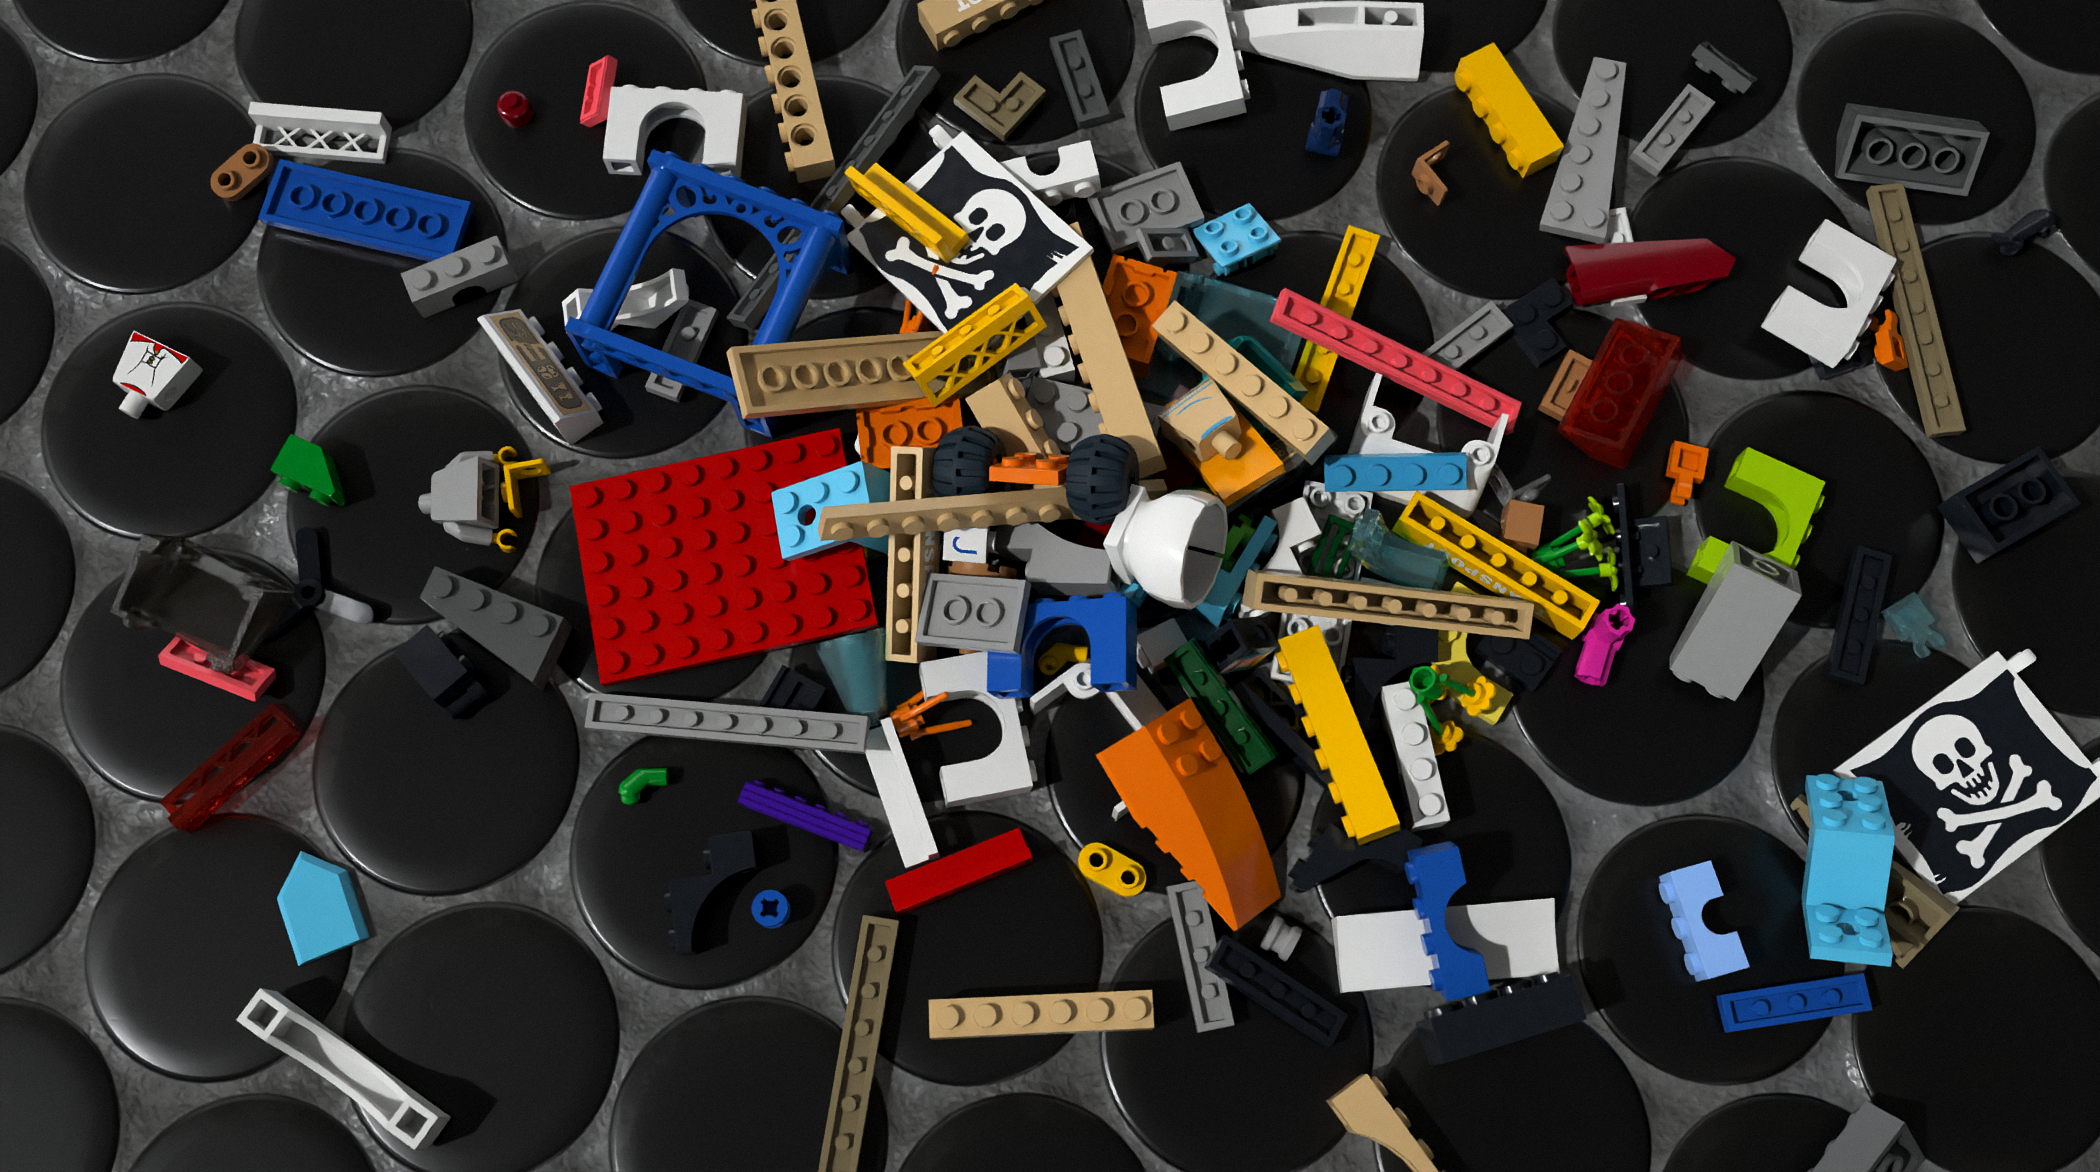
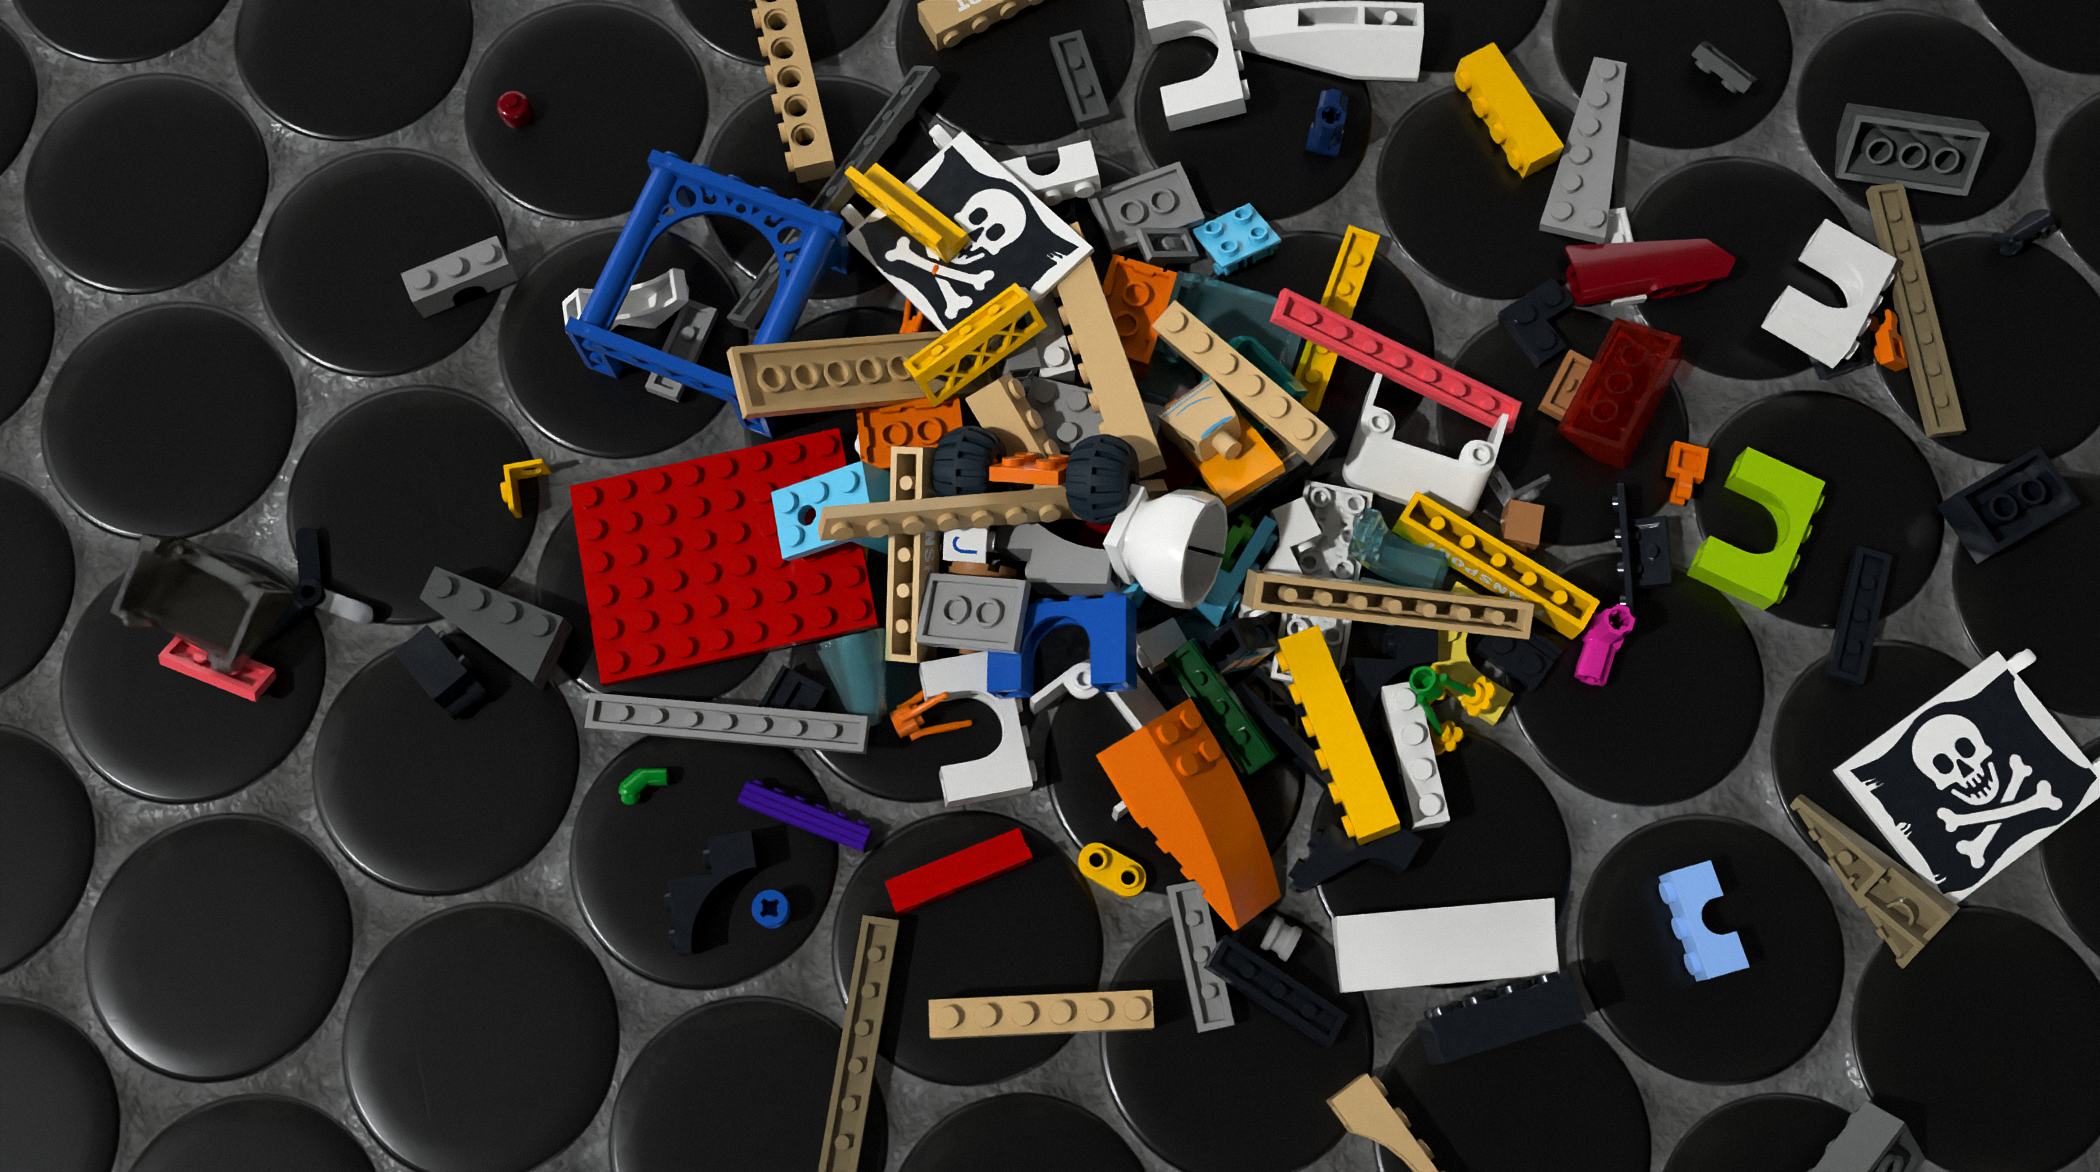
(152, 375): white torso -> none
(235, 772): clear red fence -> none
(243, 175): medium nougat plate -> none
(308, 468): green slope -> none
(320, 909): medium azure tile -> none
(325, 122): white fence -> none
(365, 212): blue plate -> none
(370, 1085): white arch -> none
(467, 497): light grey torso -> none
(543, 374): slope -> none
(597, 91): coral plate -> none
(637, 111): white arch -> none
(900, 796): white fence -> none
(1001, 111): dark tan plate -> none
(1059, 655): yellow arm -> none
(1343, 525): dark green tile -> none
(1395, 472): dark azure plate -> none
(1425, 177): medium nougat bracket -> none
(1437, 875): blue arch -> none
(1470, 337): light grey plate -> none
(1551, 555): plant -> none
(1672, 130): light grey plate -> none
(1735, 621): light grey slope -> none
(1794, 1003): blue plate -> none
(1847, 870): medium azure bracket -> none
(1911, 619): clear light blue plate -> none

